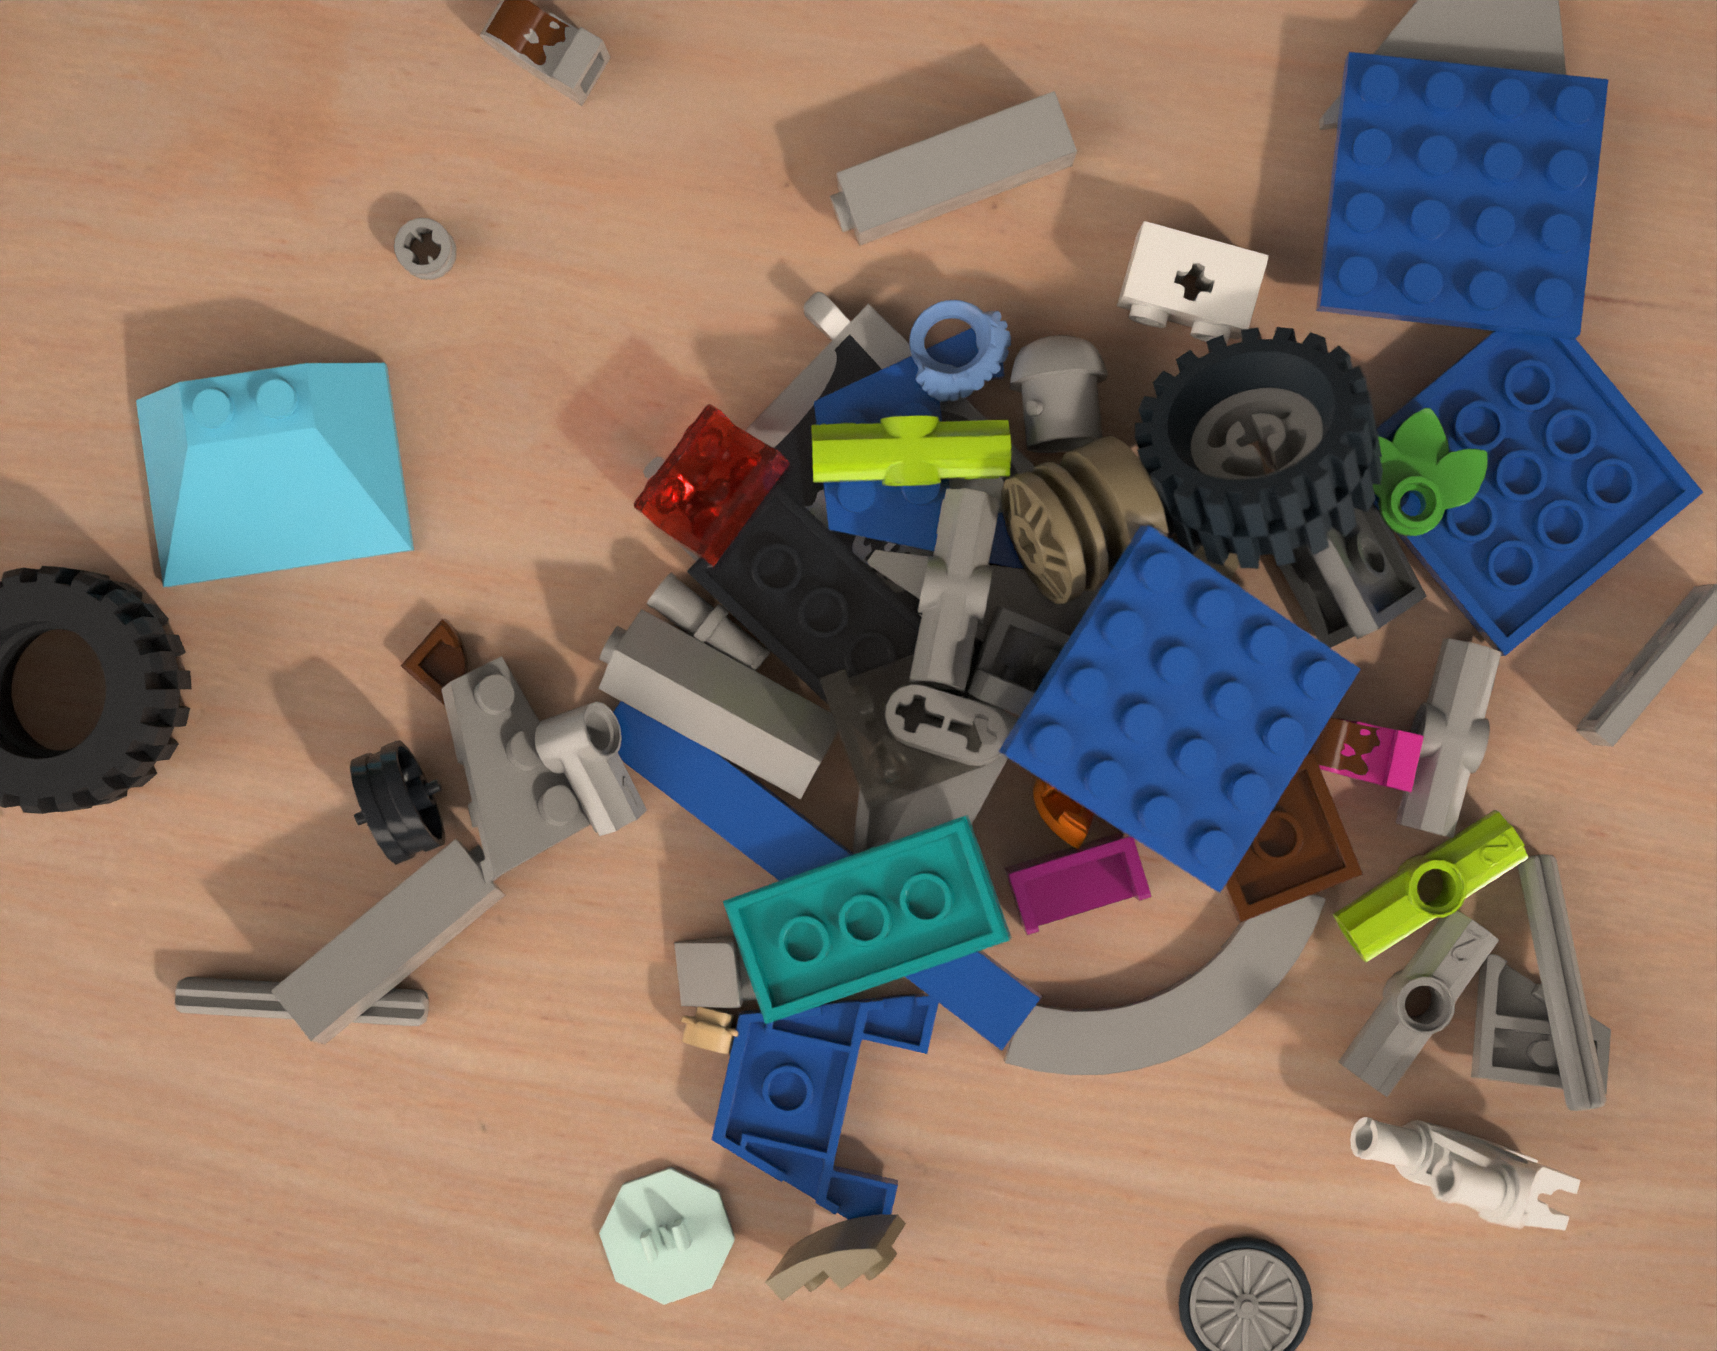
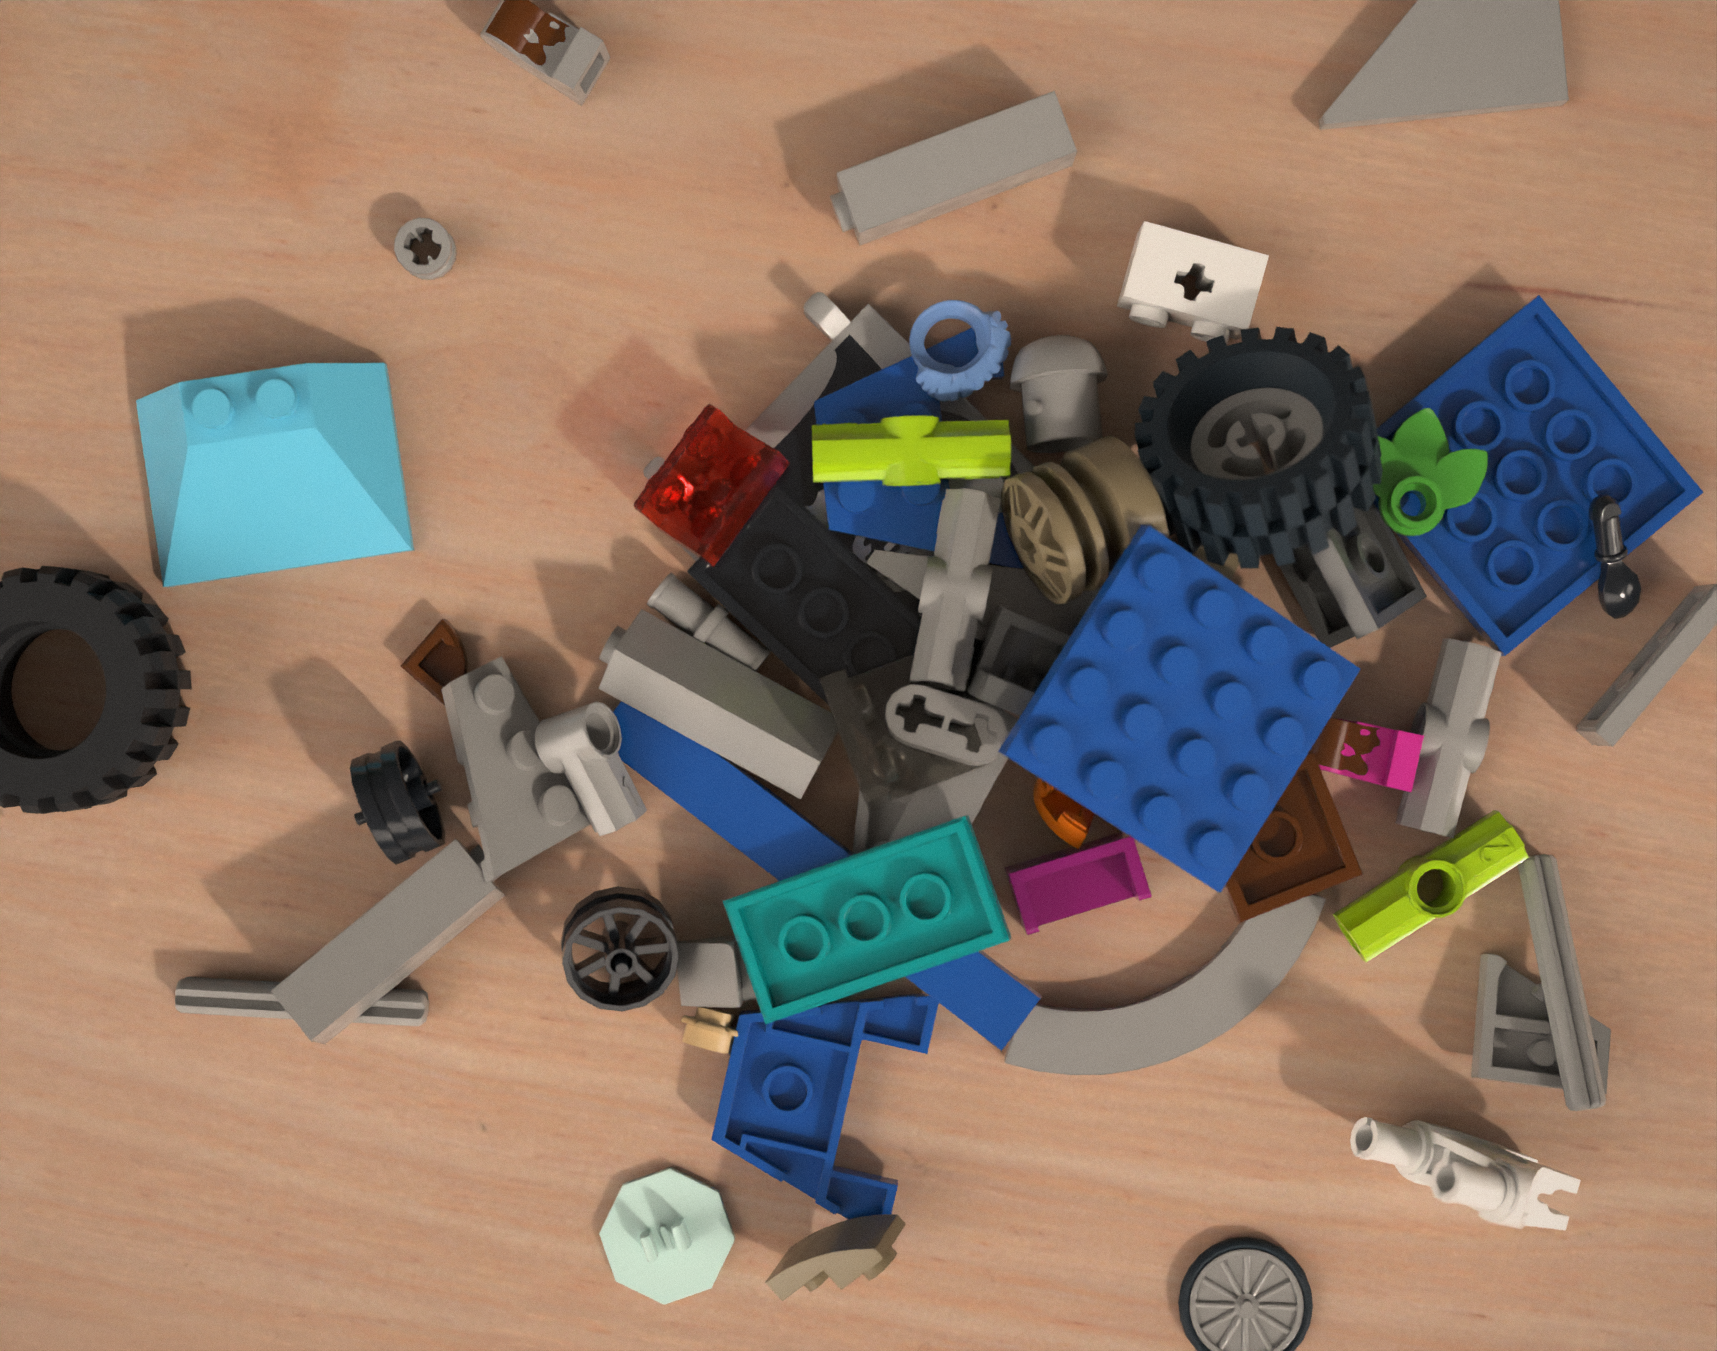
(619, 949): none -> black wheel
(1445, 966): light grey piece -> none
(1462, 195): blue plate -> none
(1618, 584): none -> black piece

